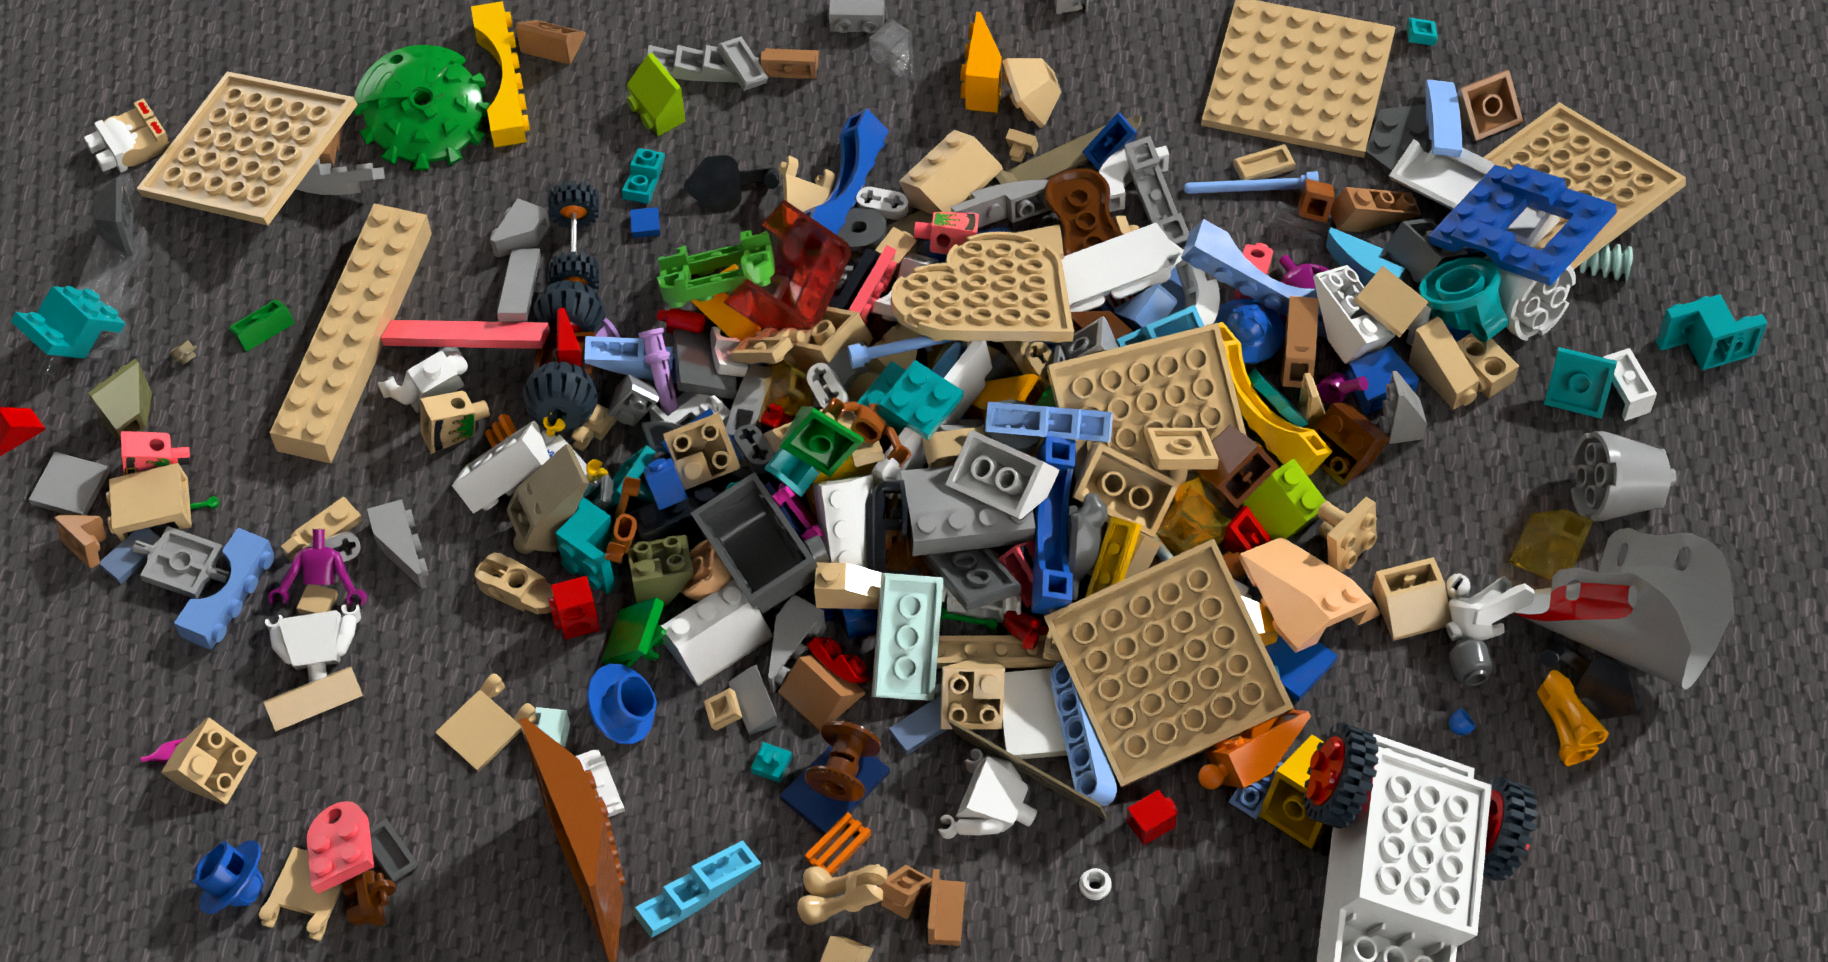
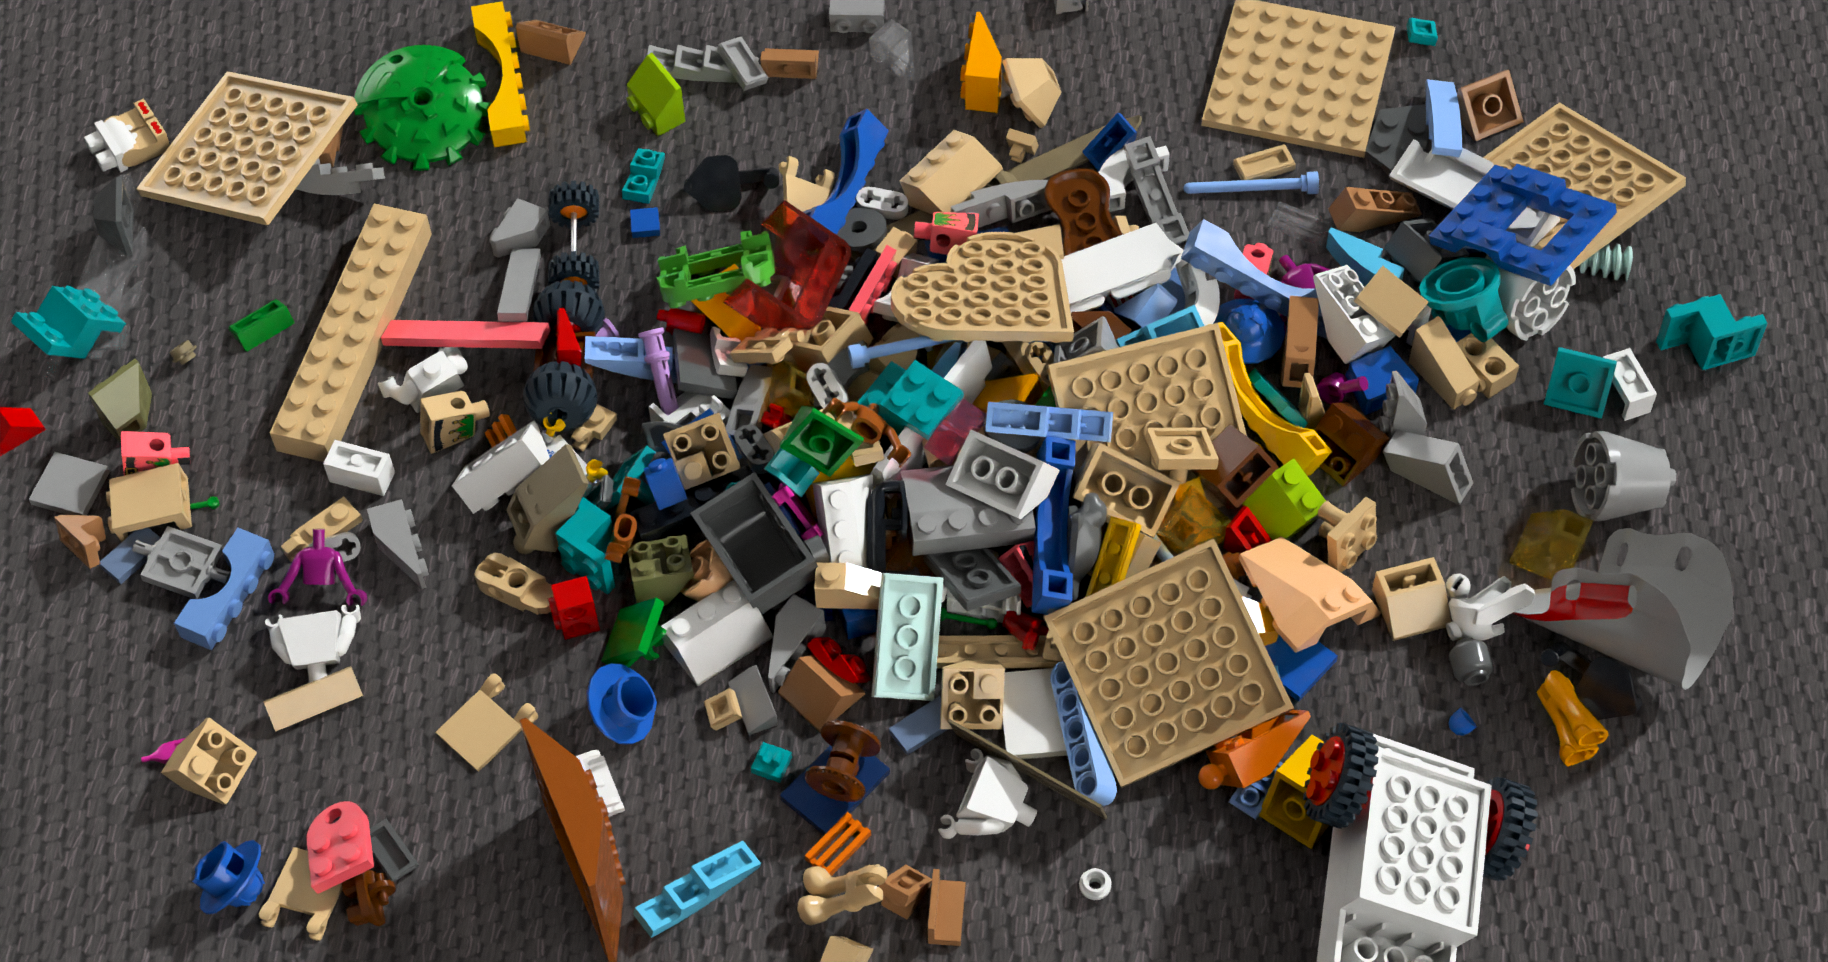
(317, 599): tan tile -> none
(359, 468): none -> white panel
(553, 723): light aqua brick -> none
(632, 400): light grey slope -> none
(953, 431): none -> clear pink slope
(1152, 817): red brick -> none
(1316, 200): dark orange brick -> none
(1430, 463): none -> light grey slope

